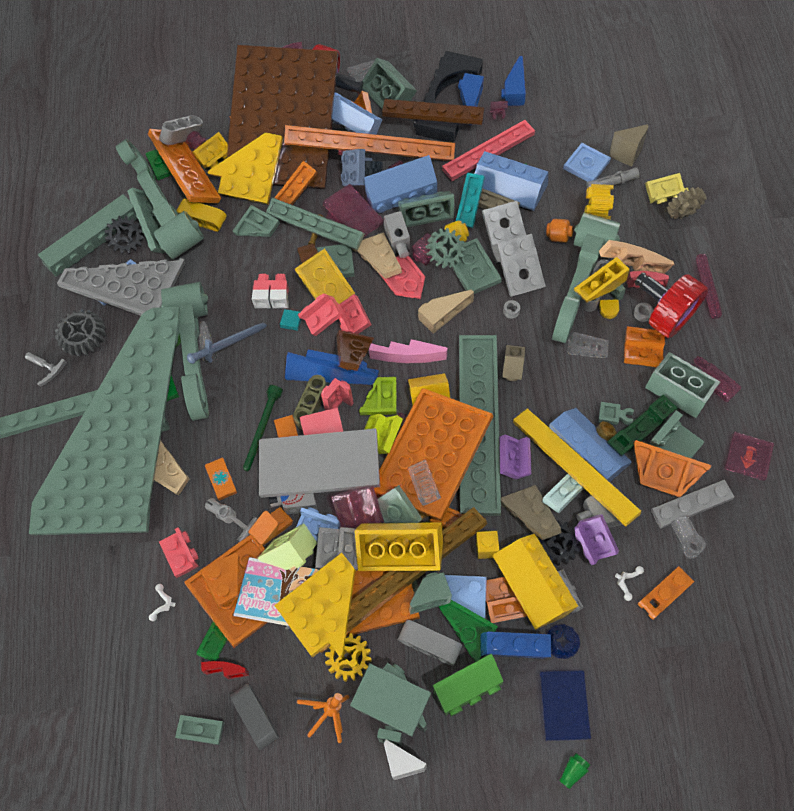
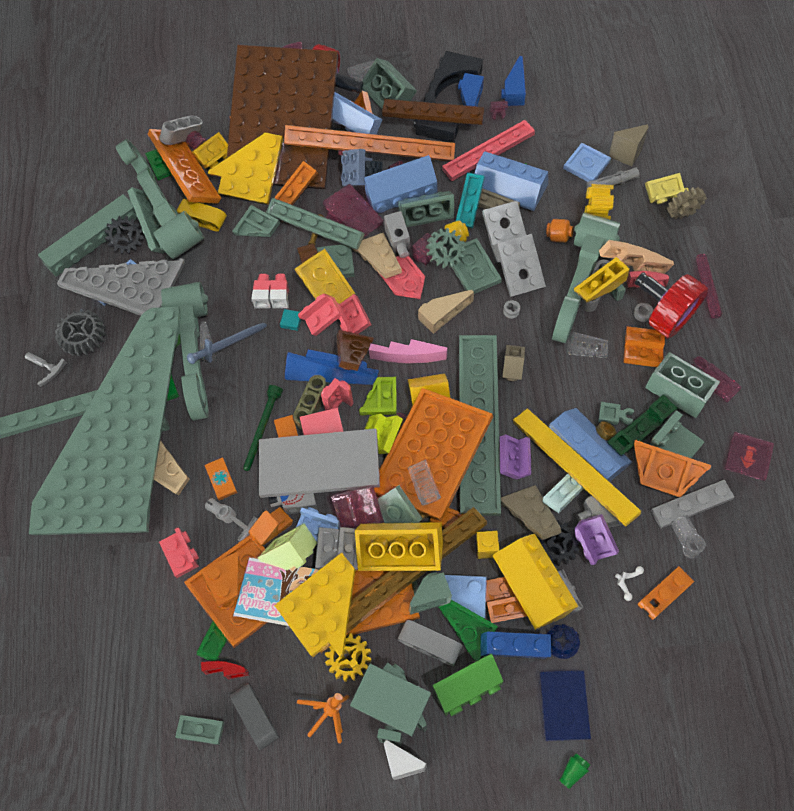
(159, 587): white piece -> none
(609, 308): yellow tile -> none

